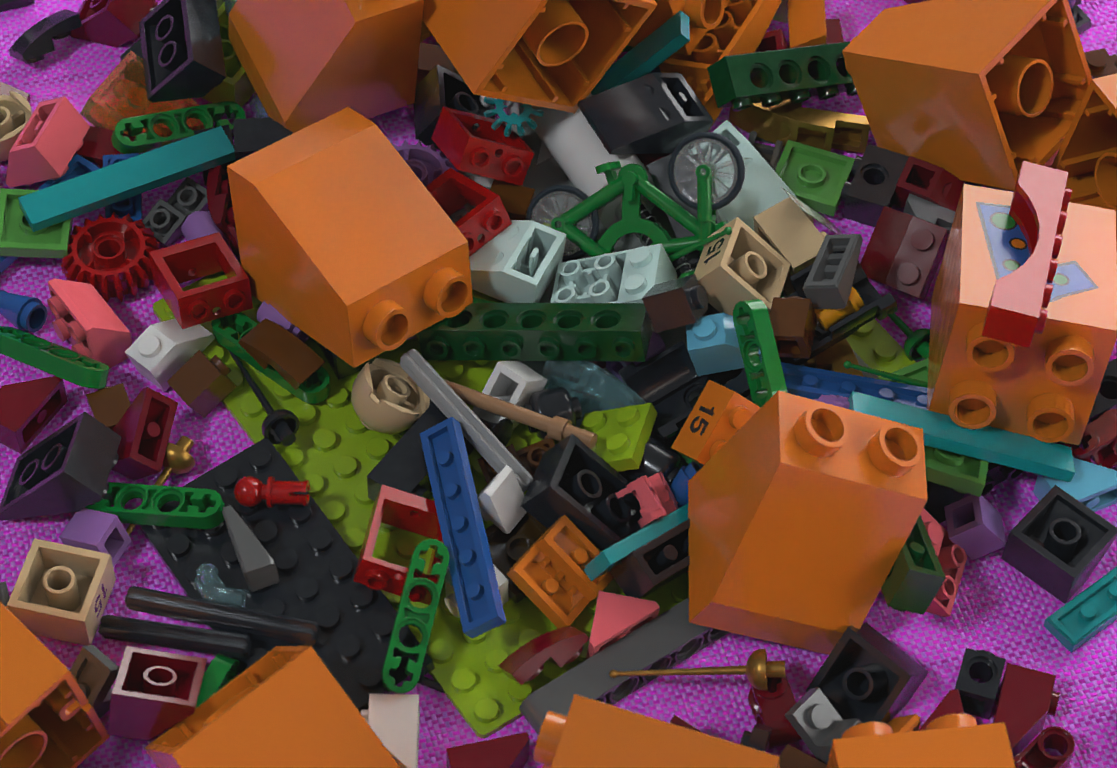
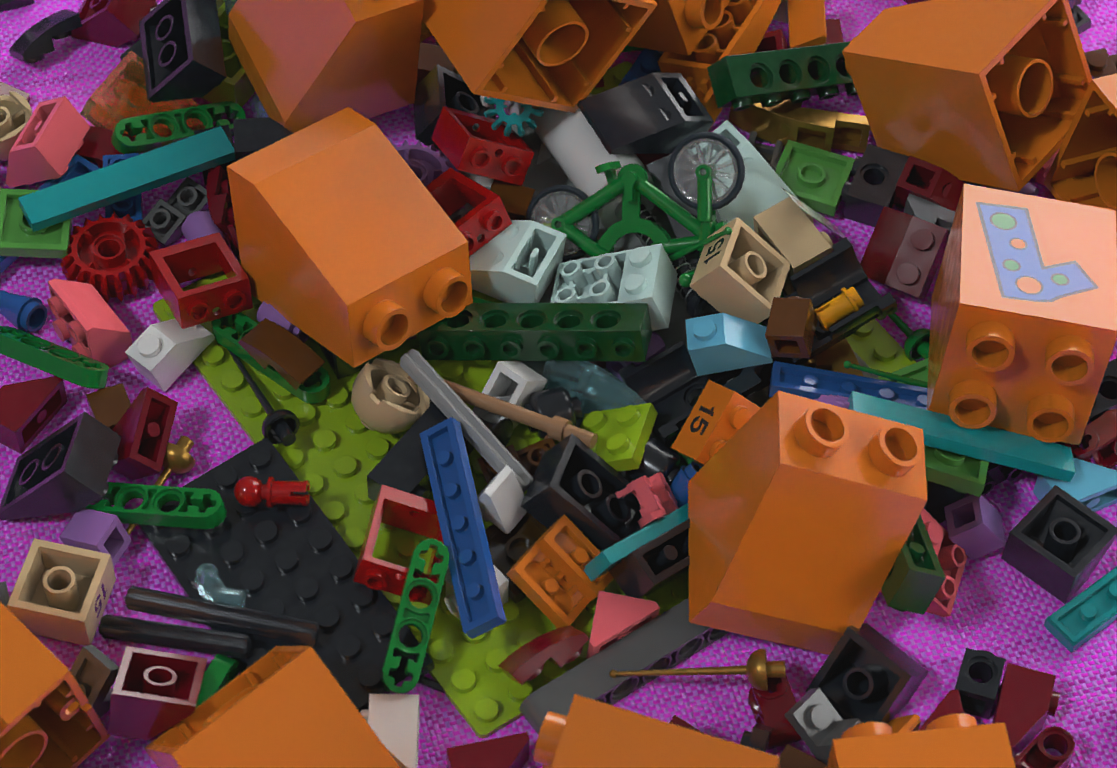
(202, 382): reddish brown brick -> none
(254, 560): dark grey slope -> none
(647, 53): teal tile -> none
(675, 303): black brick -> none
(755, 333): green beam -> none
(833, 274): dark grey slope -> none
(1018, 297): arch -> none

